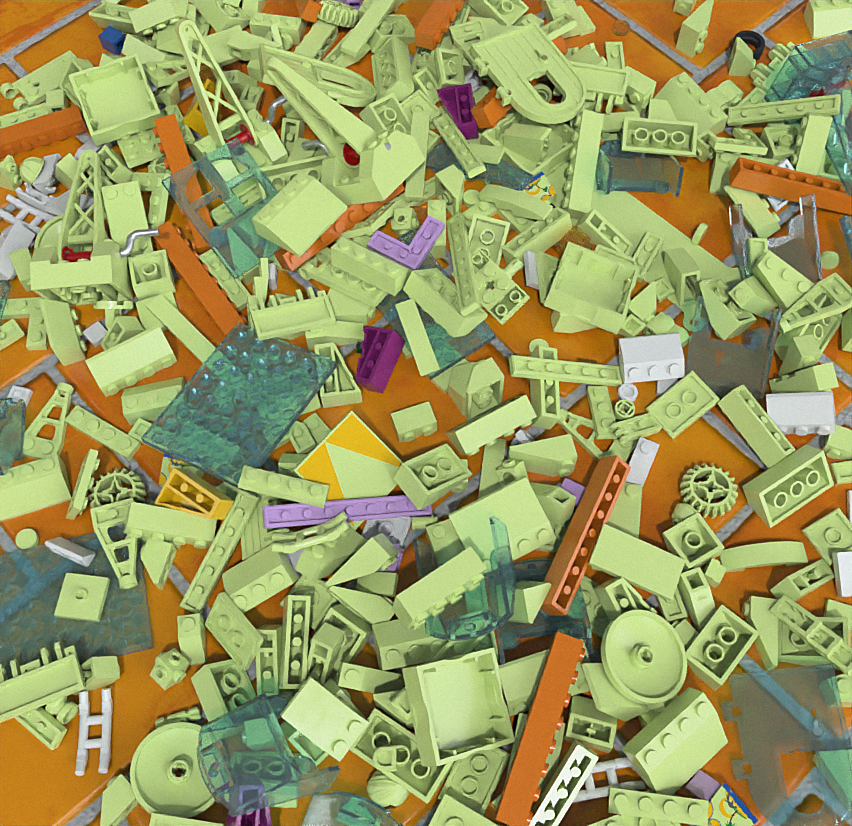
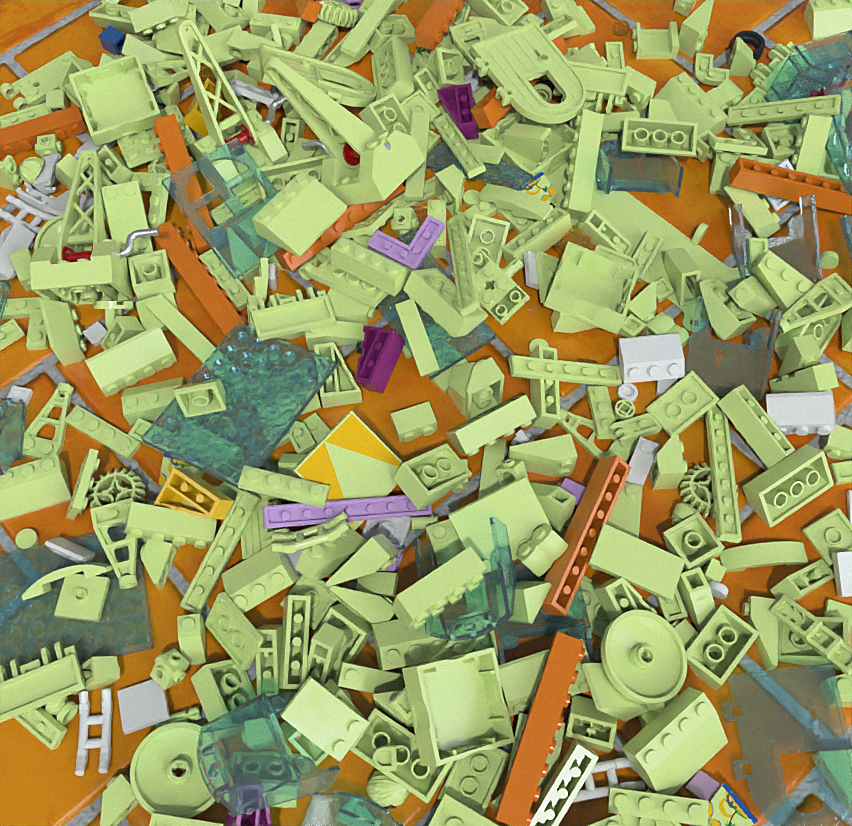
(43, 585): none -> yellowish green slope
(48, 145): none -> yellowish green brick
(142, 706): none -> white tile
(201, 397): none -> yellowish green slope
(255, 93): none -> white plate
(541, 550): none -> yellowish green brick
(655, 42): none -> yellowish green panel
(668, 465): none -> yellowish green slope
(706, 72): none -> yellowish green plate
(718, 589): none -> white tile
(723, 476): none -> yellowish green tile

